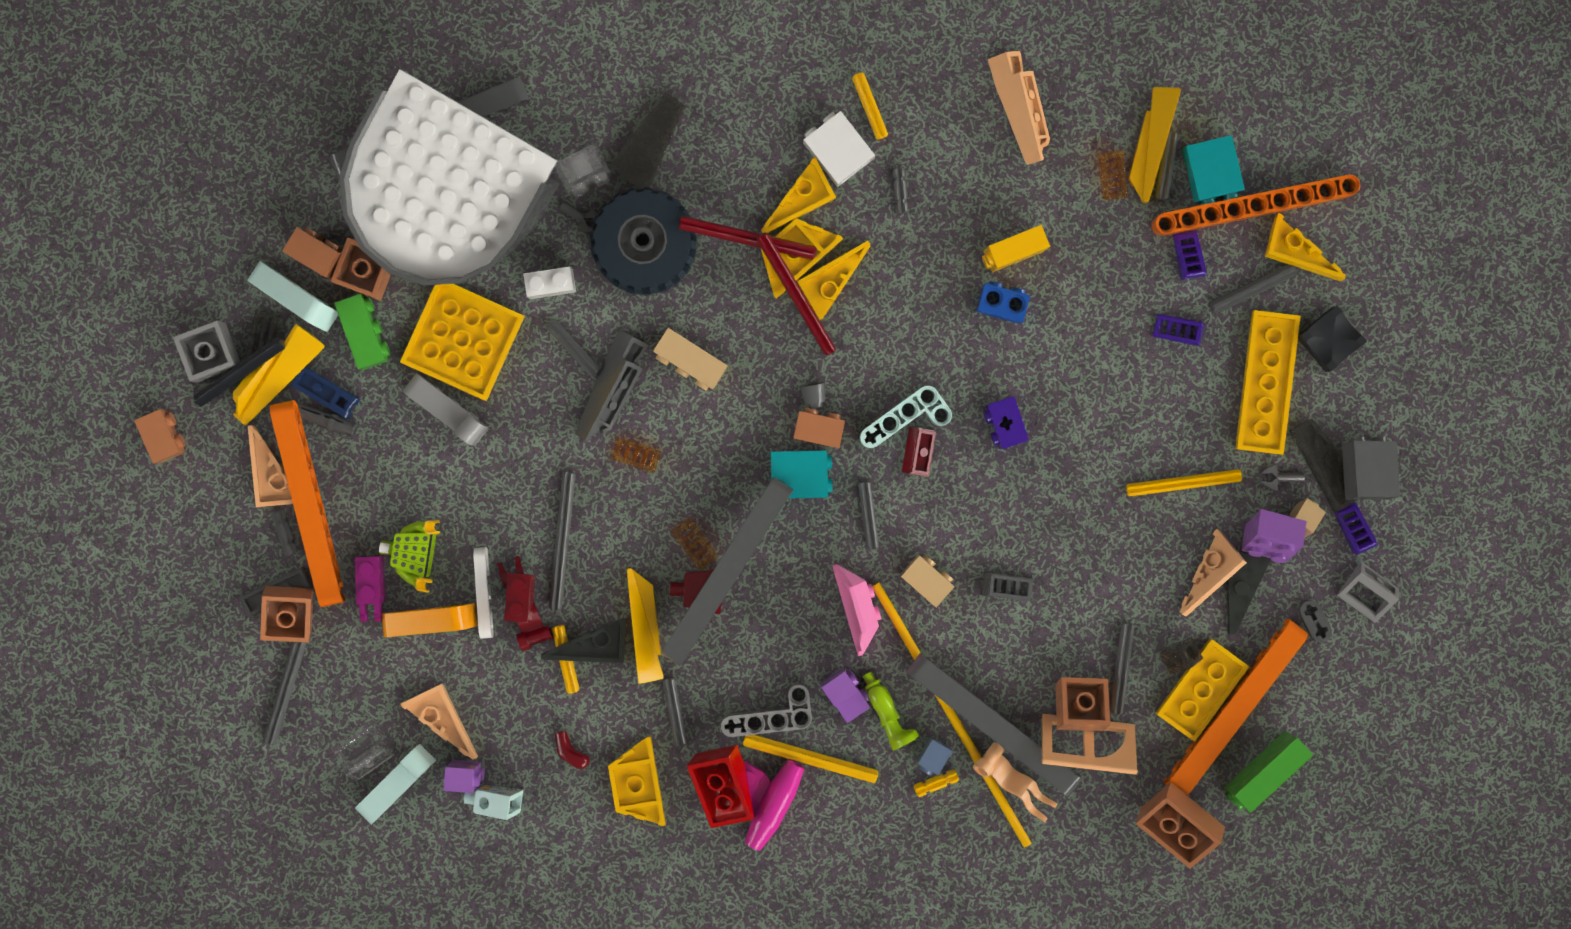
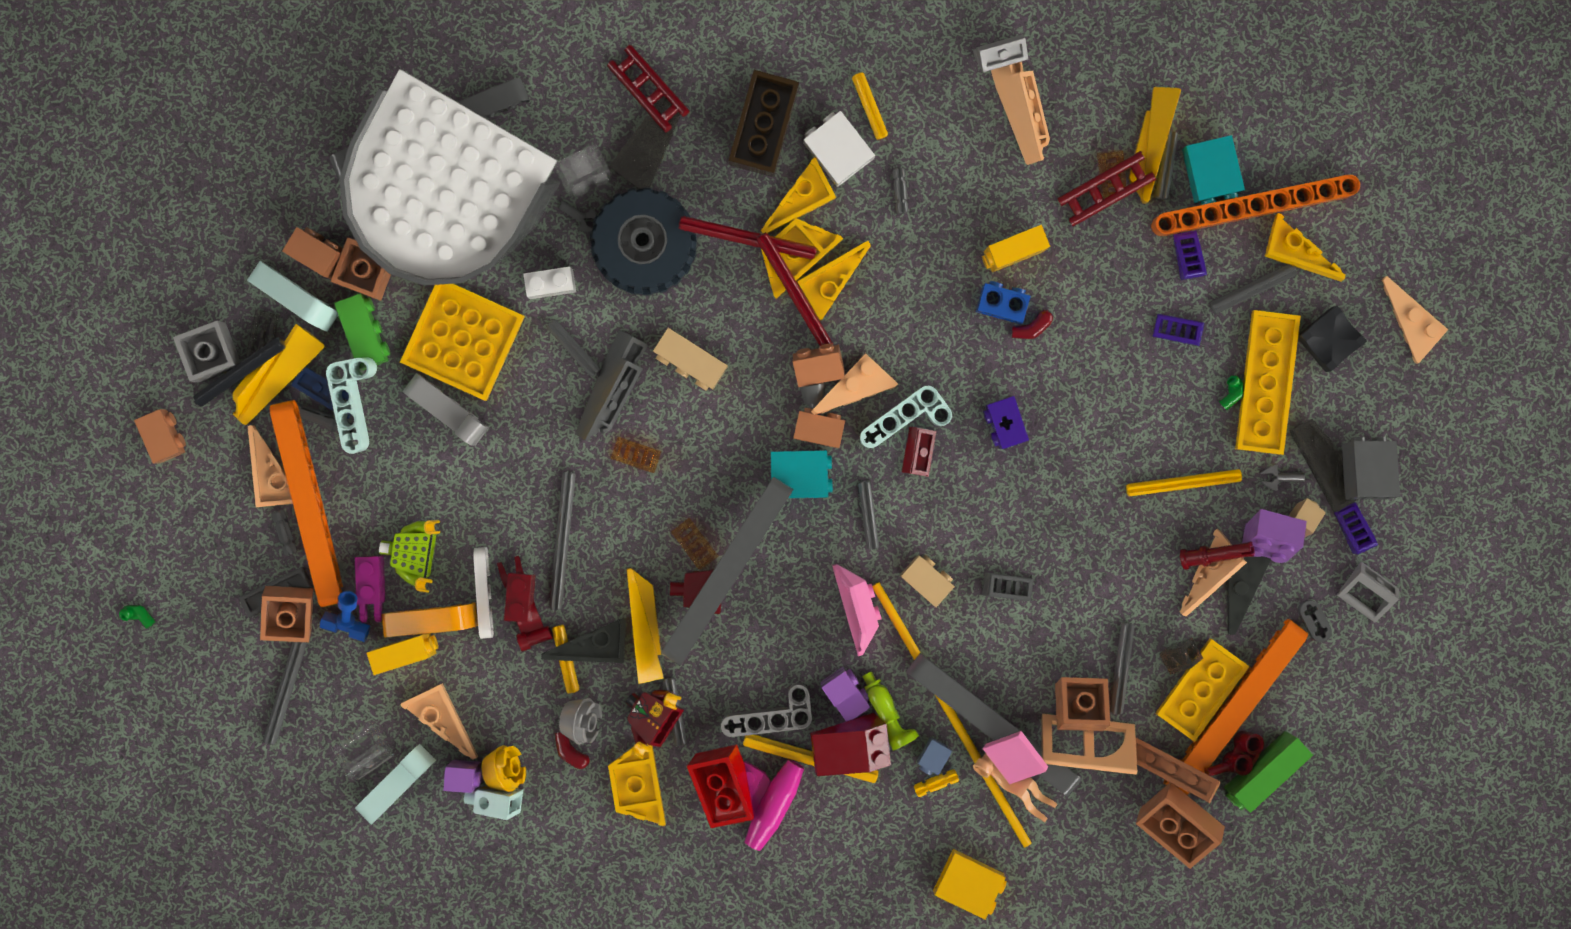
(137, 612): none -> green arm
(345, 621): none -> blue bar
(353, 405): none -> light aqua beam
(402, 653): none -> yellow brick
(503, 769): none -> yellow cone
(580, 720): none -> light grey cone
(648, 102): none -> dark red bar
(652, 718): none -> dark red torso
(764, 123): none -> dark brown brick
(818, 365): none -> nougat brick
(851, 747): none -> dark red slope
(861, 381): none -> light nougat wing
(970, 884): none -> yellow brick
(1001, 53): none -> light grey tile
(1015, 757): none -> bright pink tile
(1035, 328): none -> dark red arm
(1121, 191): none -> dark red bar
(1176, 771): none -> nougat plate
(1206, 555): none -> dark red pin
(1235, 392): none -> green arm
(1245, 754): none -> dark red beam
(1418, 325): none -> light nougat wing

